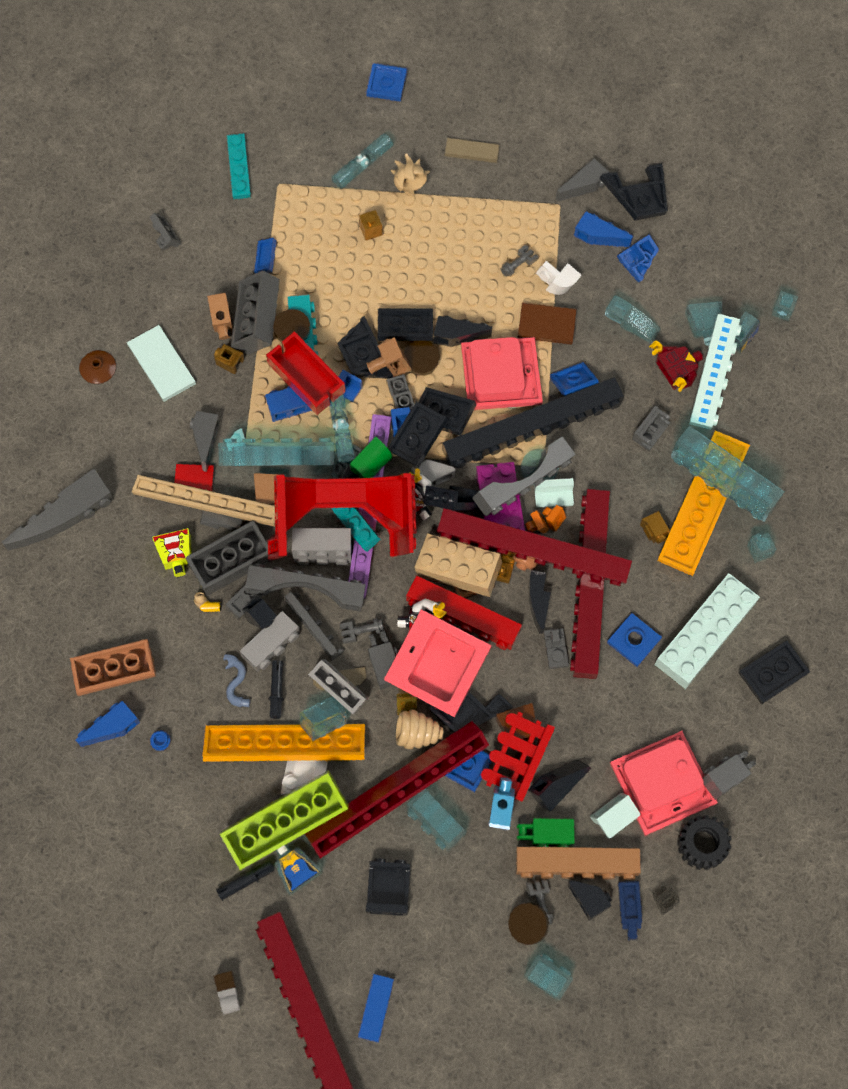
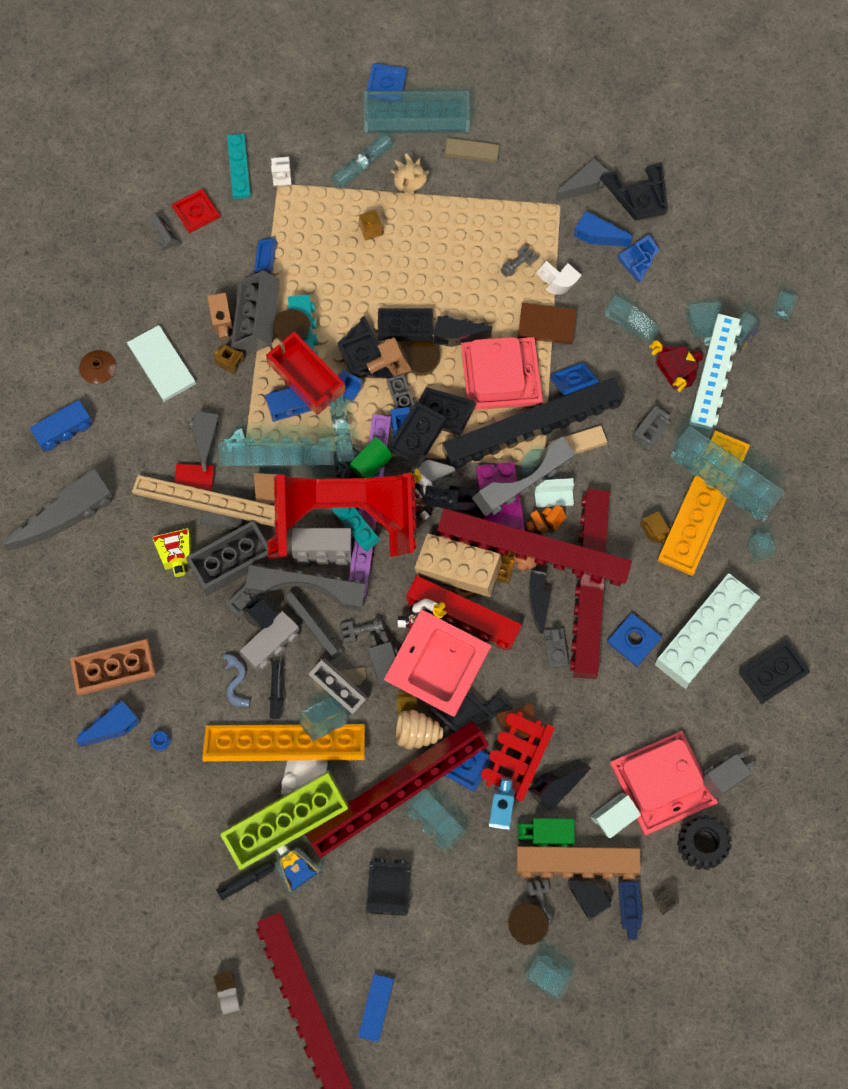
(61, 426): none -> blue brick
(195, 211): none -> red tile
(204, 605): arm -> none
(281, 171): none -> white brick
(416, 111): none -> clear light blue brick
(585, 440): none -> tan tile

